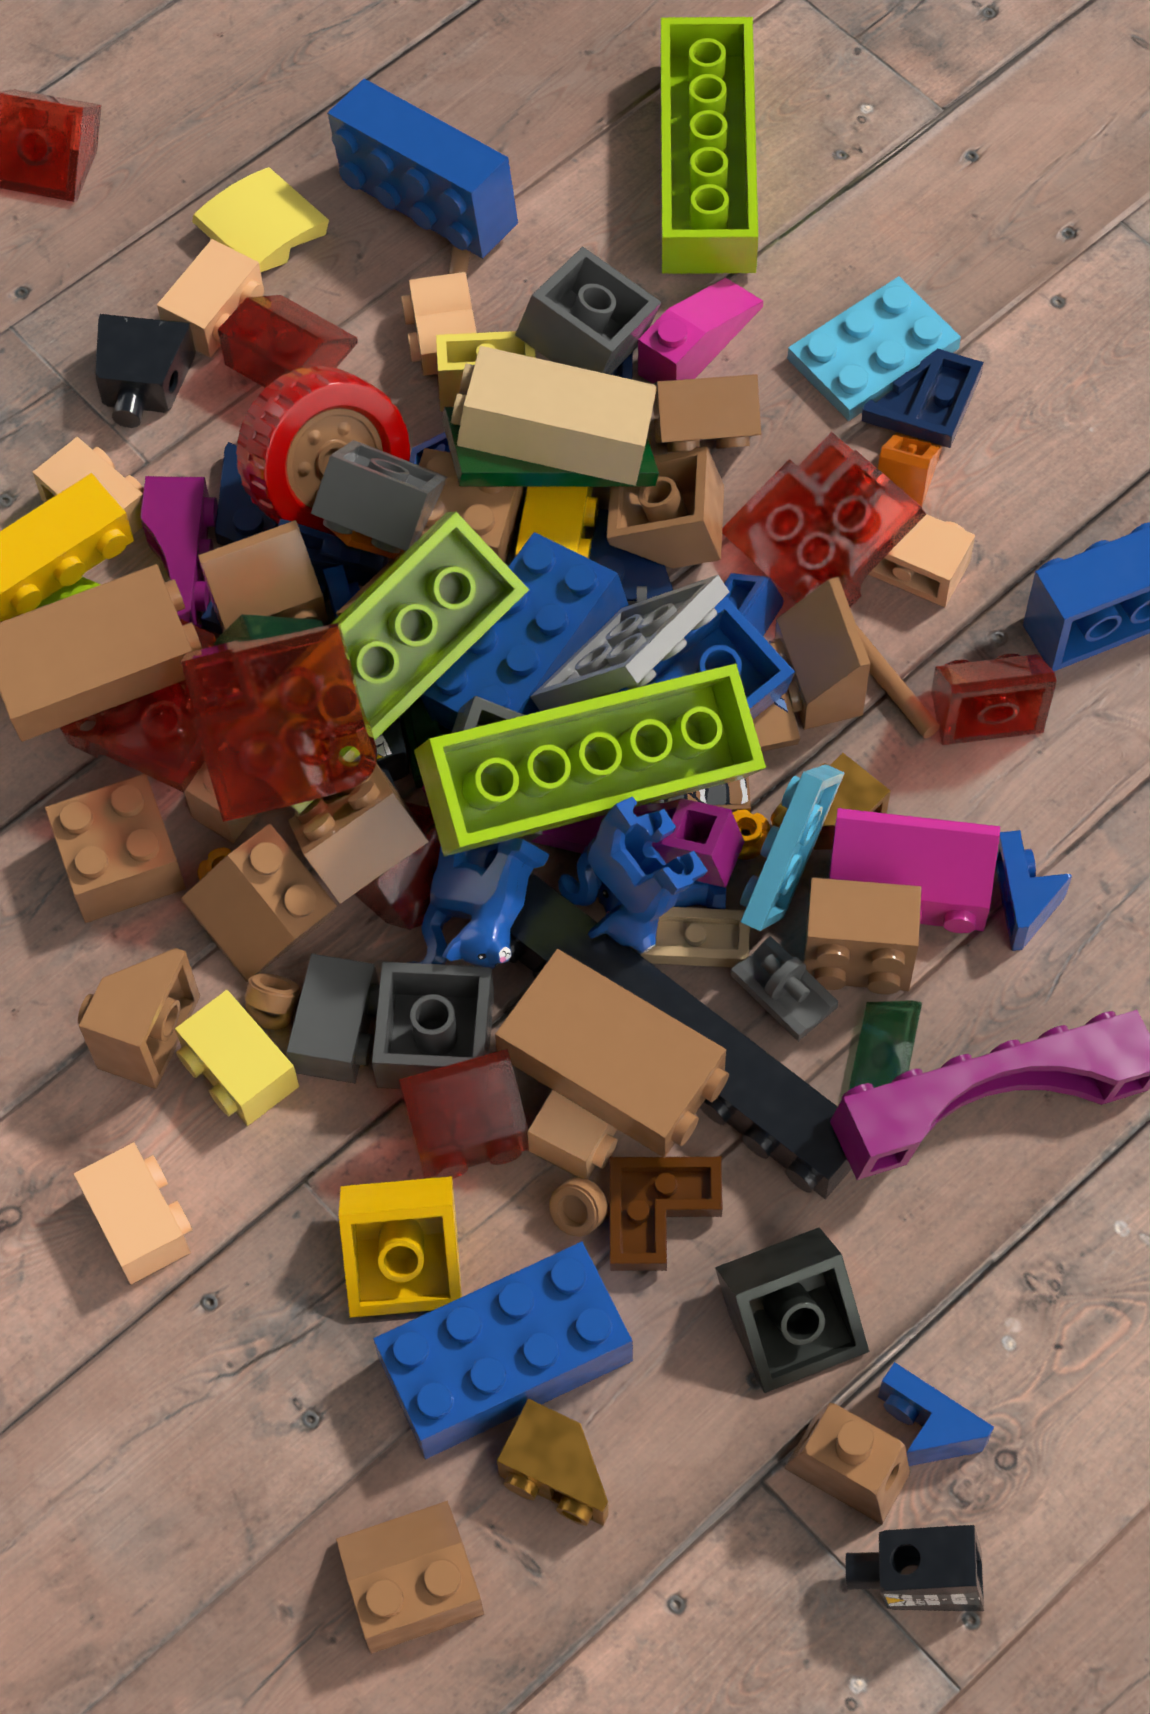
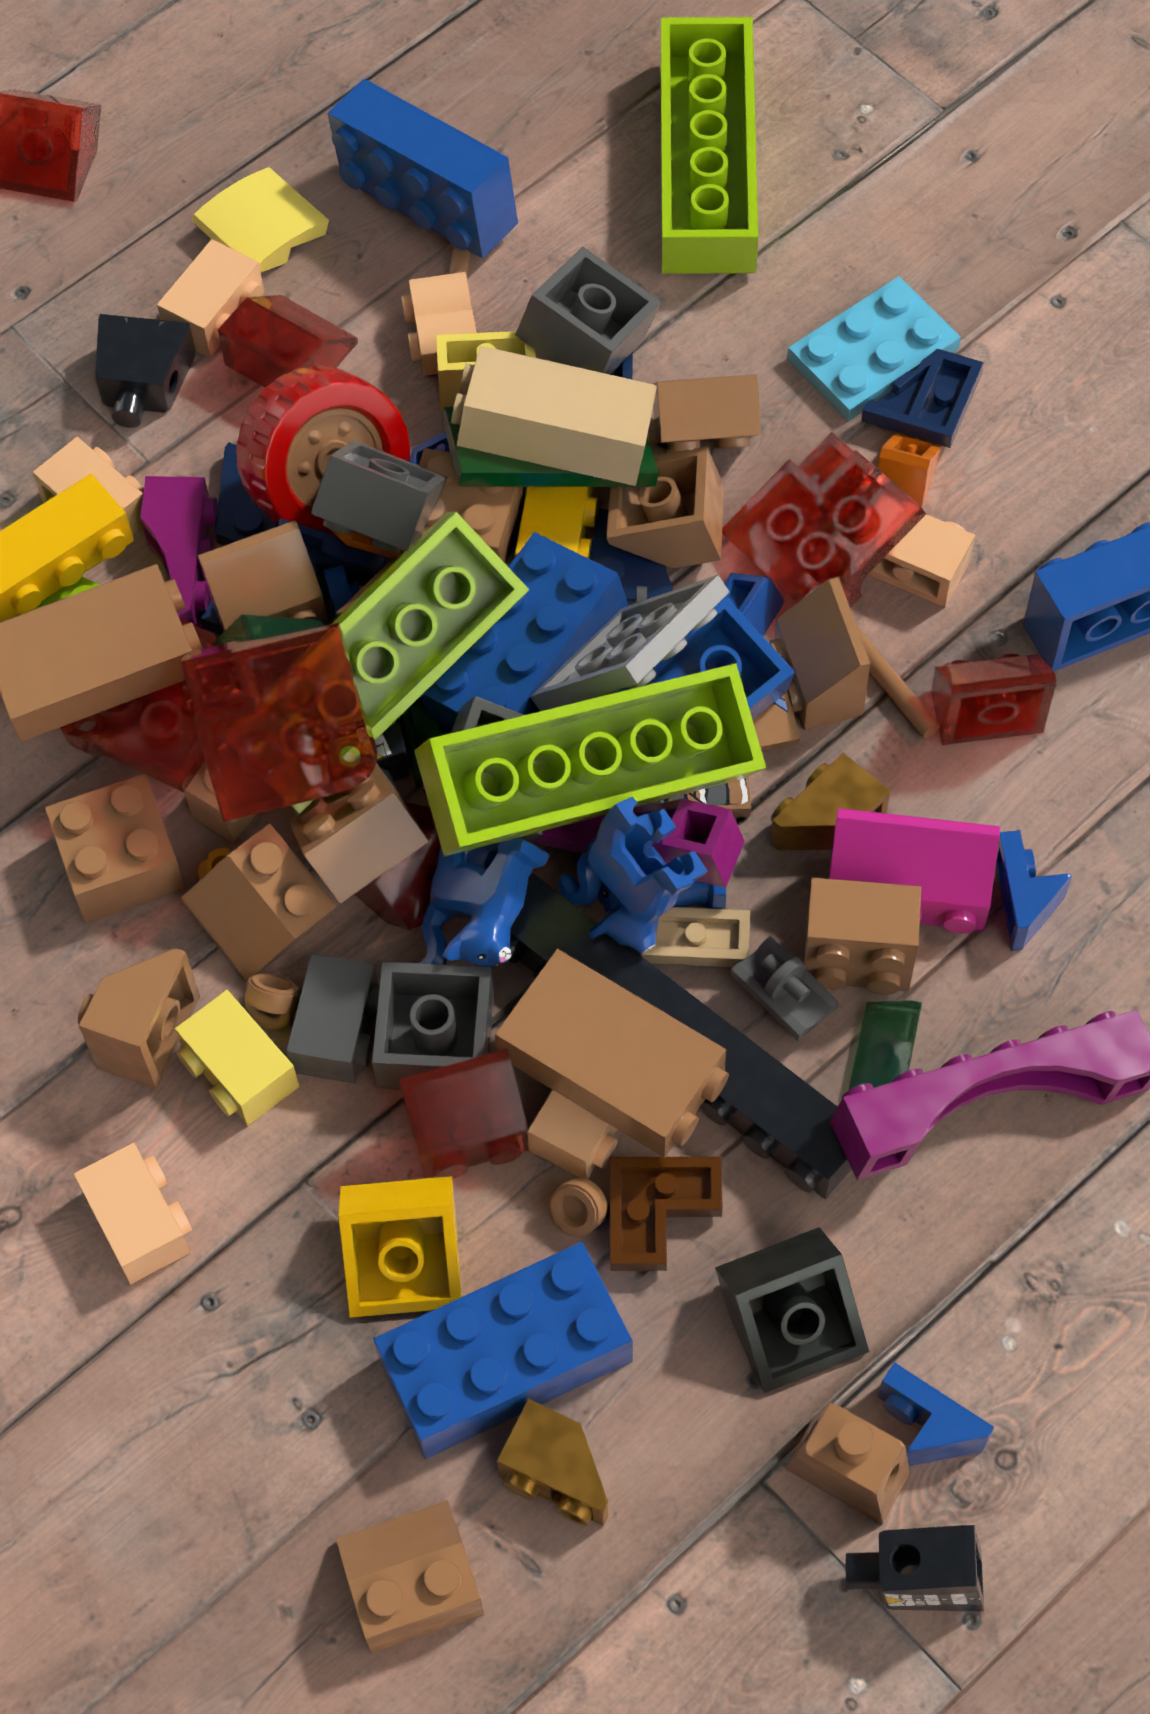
(695, 332): dark pink slope -> none
(759, 829): light orange plate -> none
(790, 846): medium azure plate -> none

